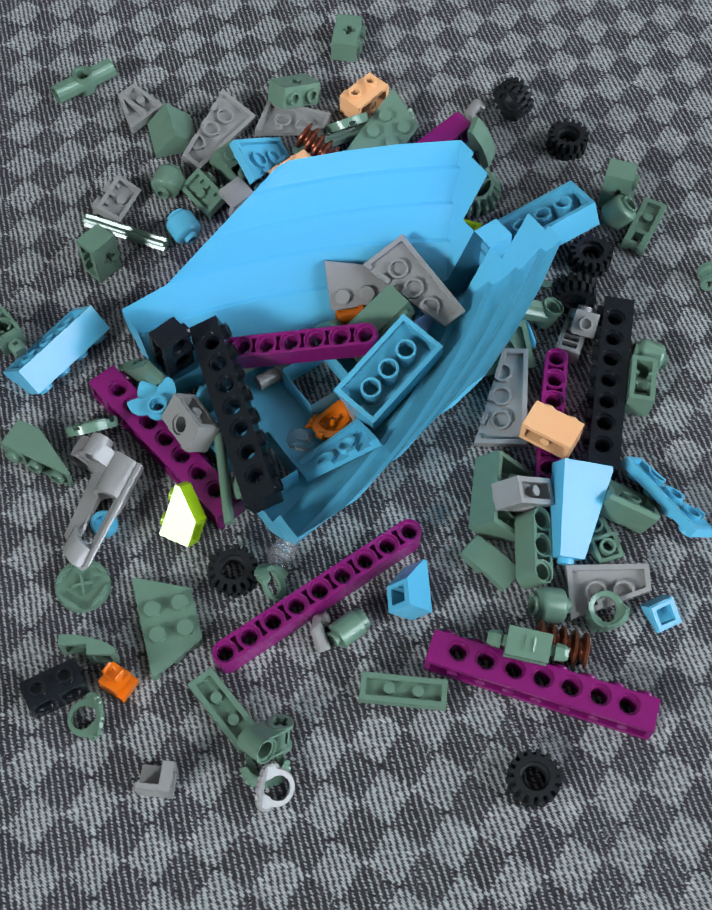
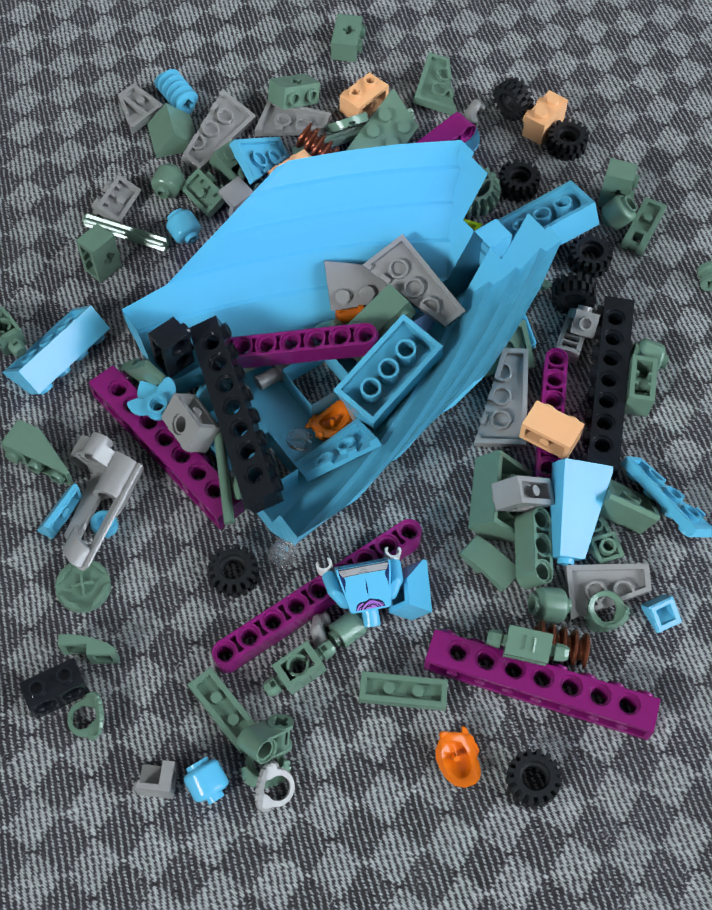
(60, 512): none -> medium azure slope
(83, 81): sand green piece -> none
(91, 426): sand green tile -> none
(117, 681): orange piece -> none
(167, 623): sand green wing -> none
(176, 90): none -> medium azure piece
(184, 516): slope -> none
(206, 780): none -> medium azure head
(263, 576): sand green piece -> none
(274, 685): none -> sand green piece
(364, 585): none -> medium azure torso
(435, 85): none -> sand green wing
(458, 757): none -> orange hat
(481, 140): sand green slope -> none
(522, 171): none -> black tyre
(540, 118): none -> light nougat brick
(544, 312): sand green piece -> none

